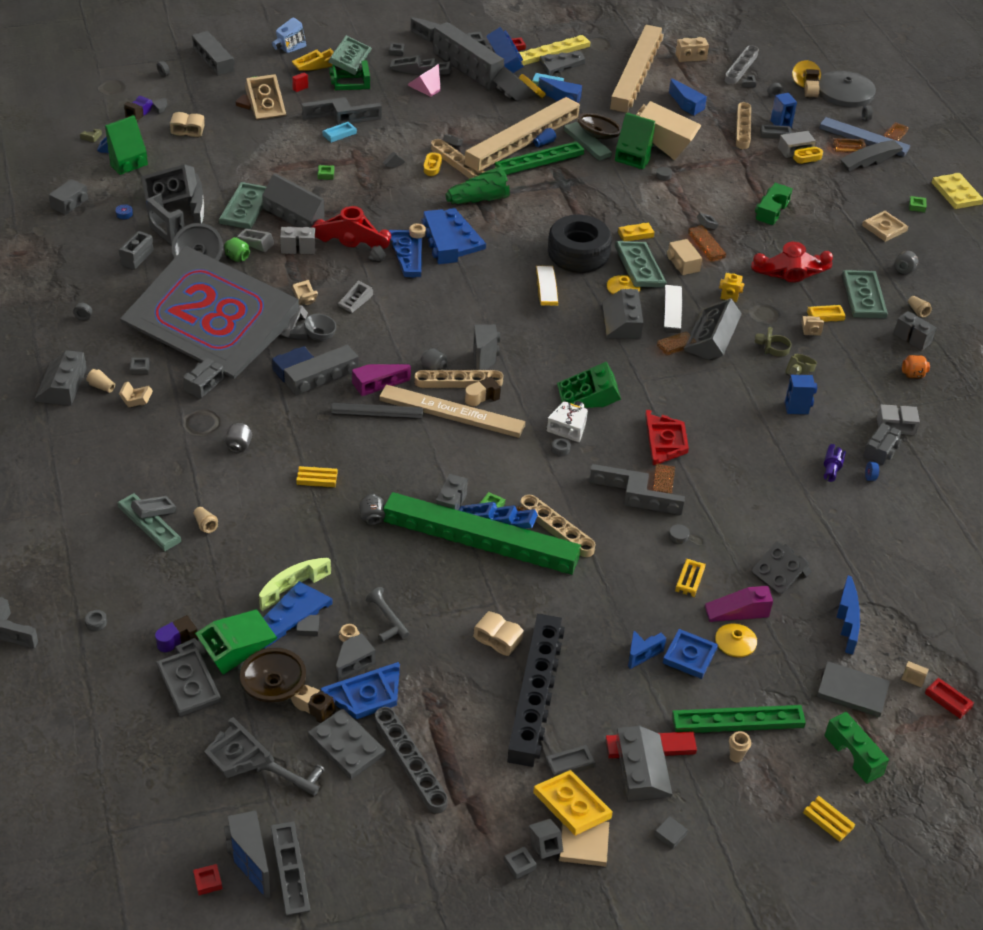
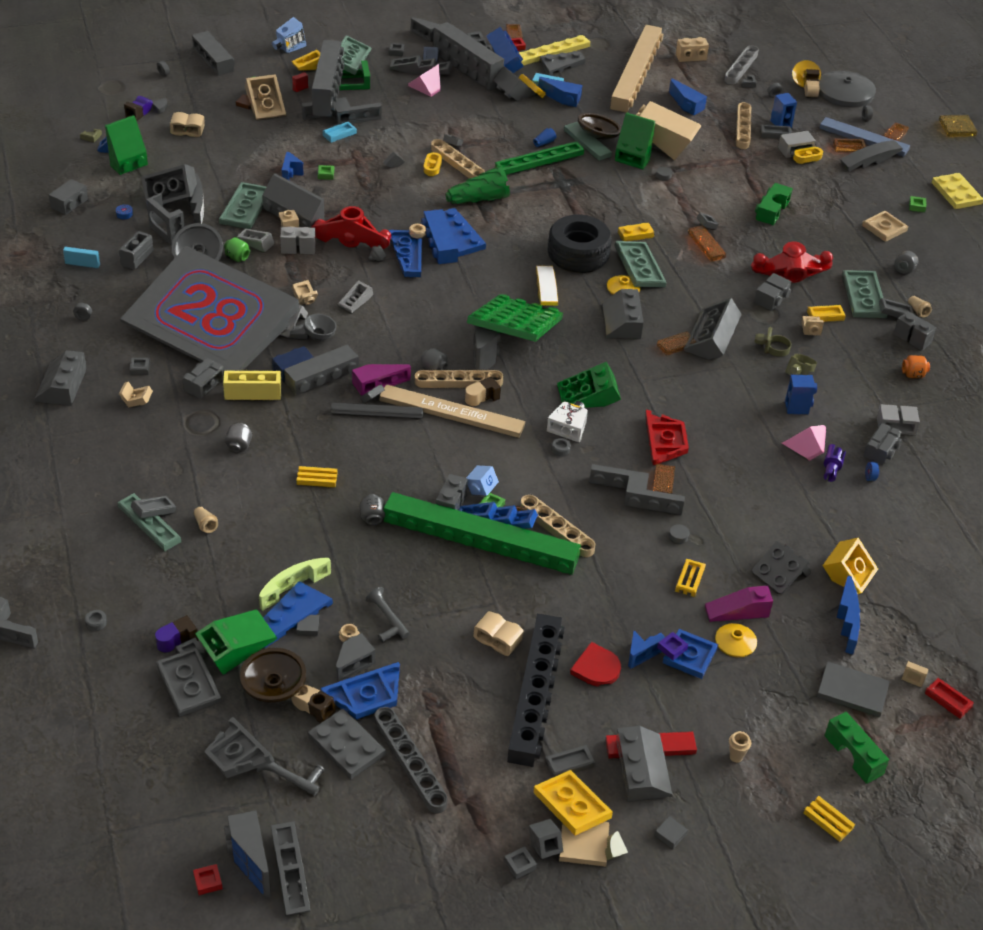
(81, 257): none -> medium azure tile
(99, 380): tan cone -> none
(252, 385): none -> light yellow brick
(289, 218): none -> tan bracket
(291, 166): none -> blue slope
(327, 78): none -> dark grey brick
(372, 393): none -> dark grey tile
(430, 52): none -> sand blue tile
(482, 480): none -> light blue brick
(514, 30): none -> clear orange tile
(516, 317): none -> green plate
(520, 134): tan brick -> none
(597, 666): none -> red tile
(615, 846): none -> tile
(672, 309): white slope -> none
(672, 646): none -> dark purple plate
(684, 257): tan brick -> none
(731, 286): yellow brick -> none
(738, 719): green plate -> none
(772, 292): none -> dark grey piece
(809, 442): none -> bright pink slope
(852, 560): none -> yellow slope
(894, 308): none -> dark grey tile
(957, 125): none -> clear yellow tile

